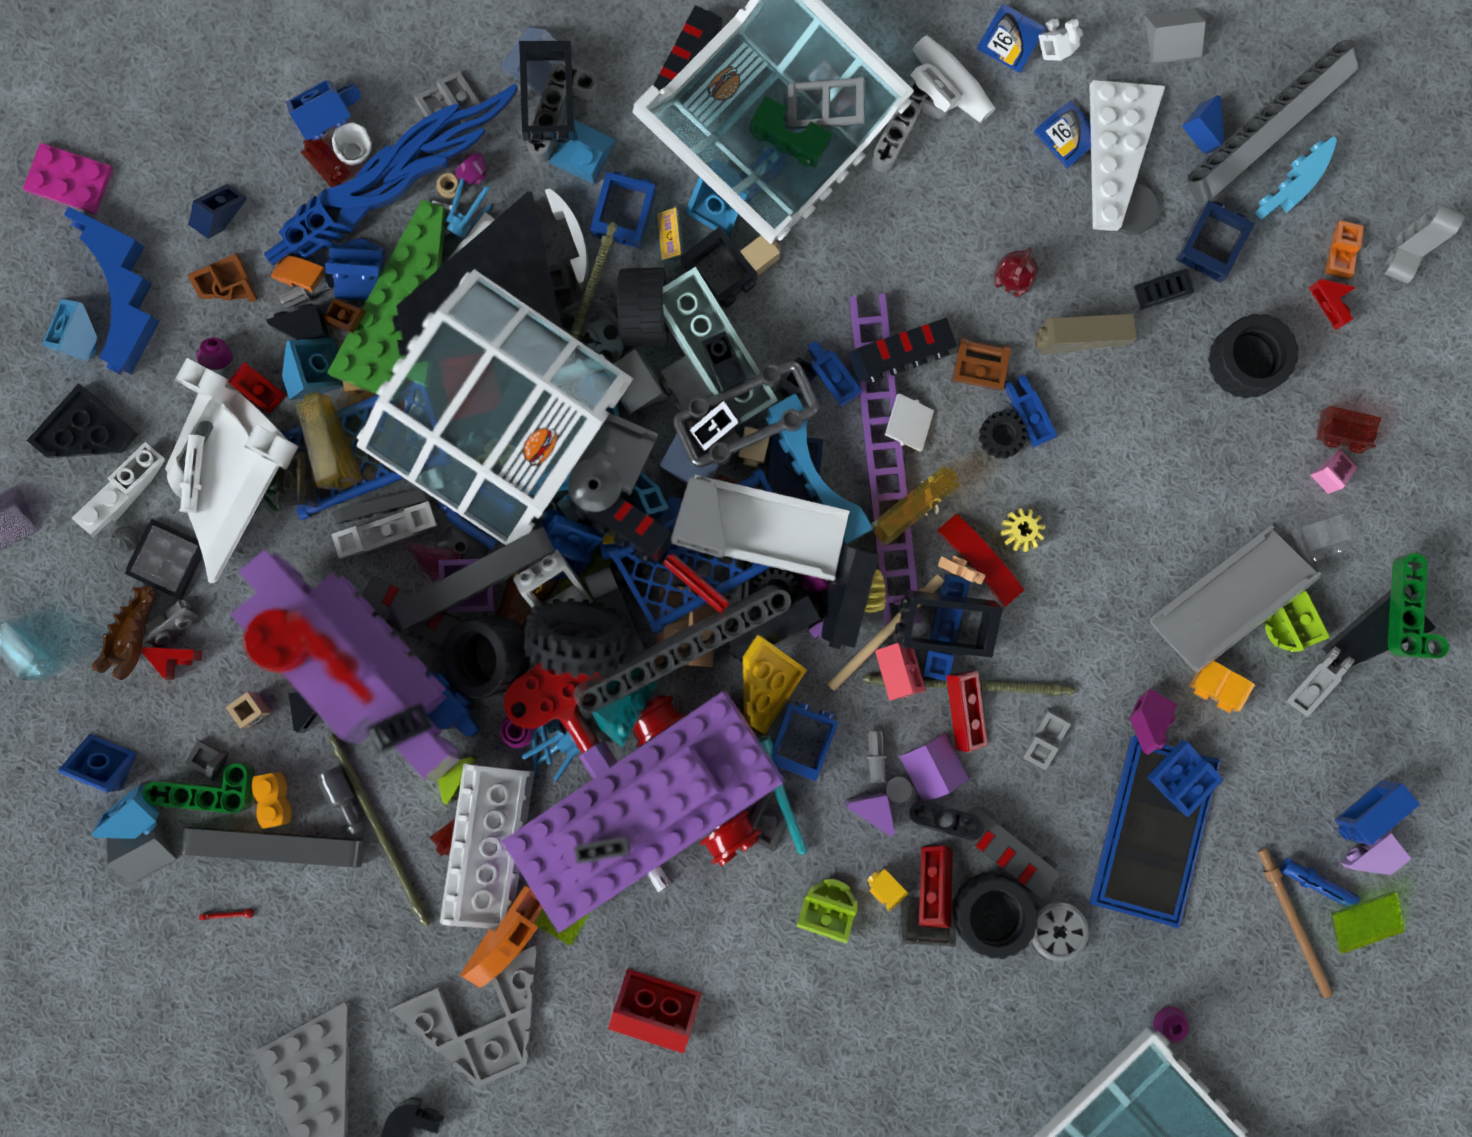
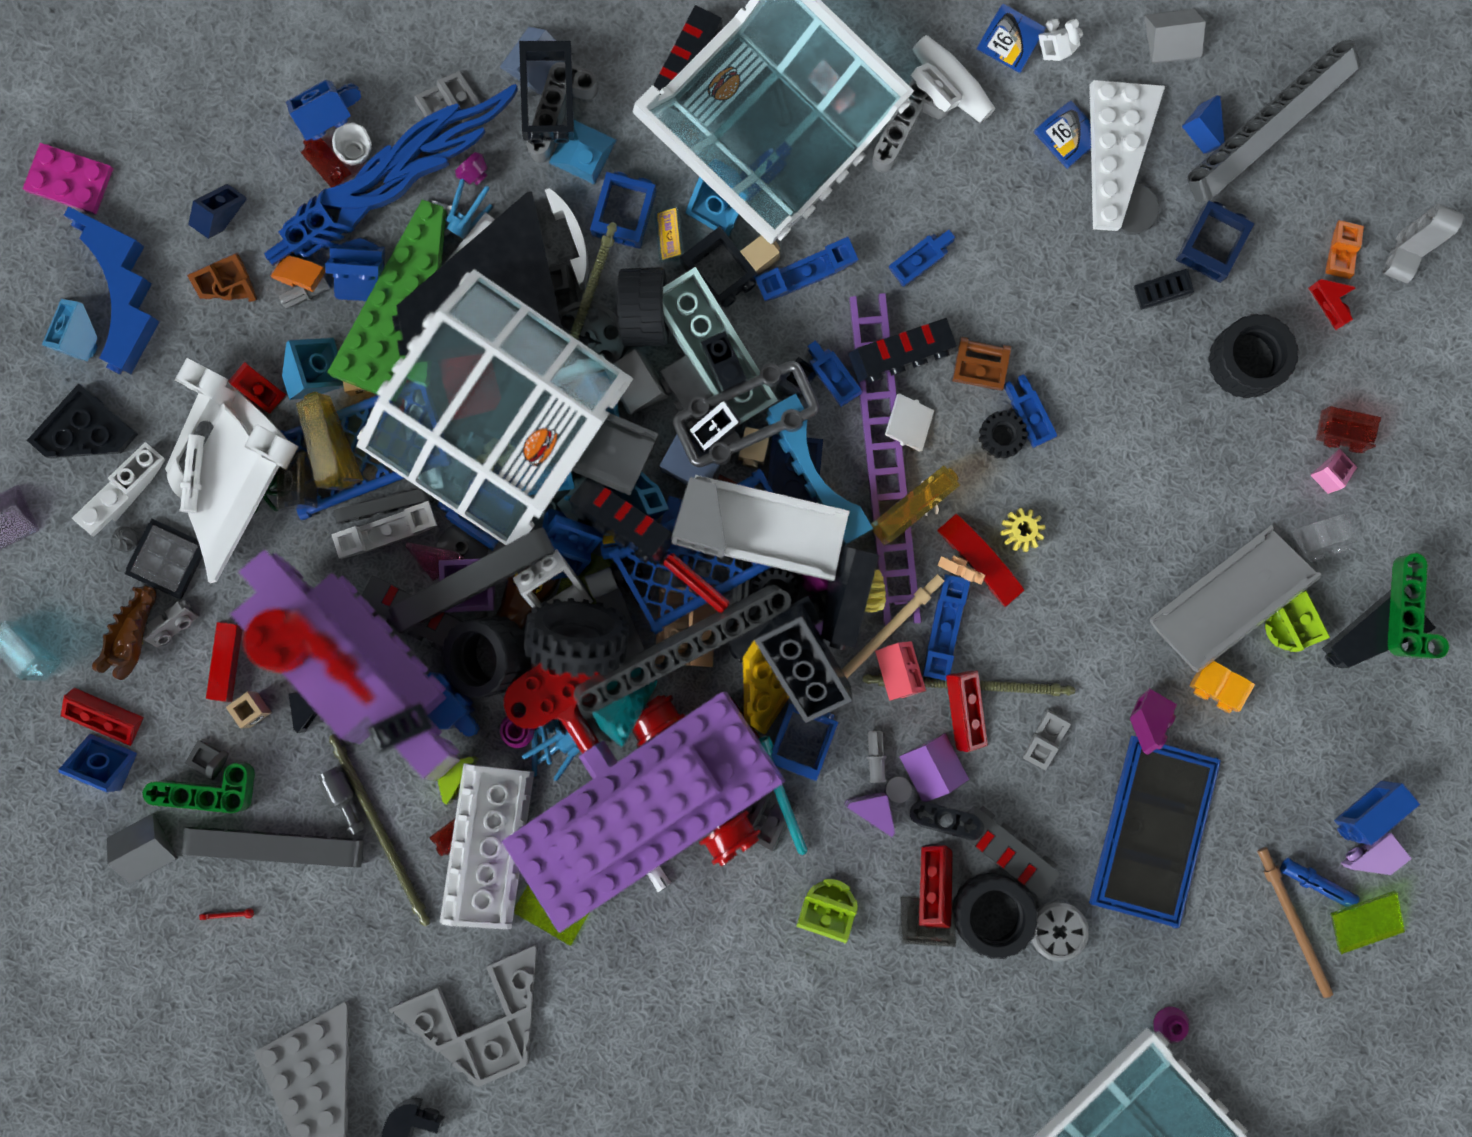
(101, 716): none -> red slope
(127, 817): dark azure slope -> none
(165, 659): red slope -> none
(214, 354): magenta cone -> none
(224, 662): none -> red slope
(270, 793): light orange brick -> none
(301, 323): black slope -> none
(343, 315): reddish brown slope -> none
(443, 180): tan plate -> none
(505, 943): orange slope -> none
(602, 849): dark grey piece -> none
(608, 488): dark grey dish -> none
(655, 1011): red slope -> none
(803, 664): none -> black slope
(805, 146): dark green arch -> none
(807, 271): none -> blue slope
(826, 121): light grey window -> none
(886, 889): yellow window -> none
(921, 257): none -> blue hinge
(987, 631): black window -> none
(1016, 272): dark red helmet -> none
(1084, 333): dark tan slope -> none
(1185, 778): blue slope -> none
(1301, 178): medium azure slope -> none
(1318, 683): light grey hinge -> none

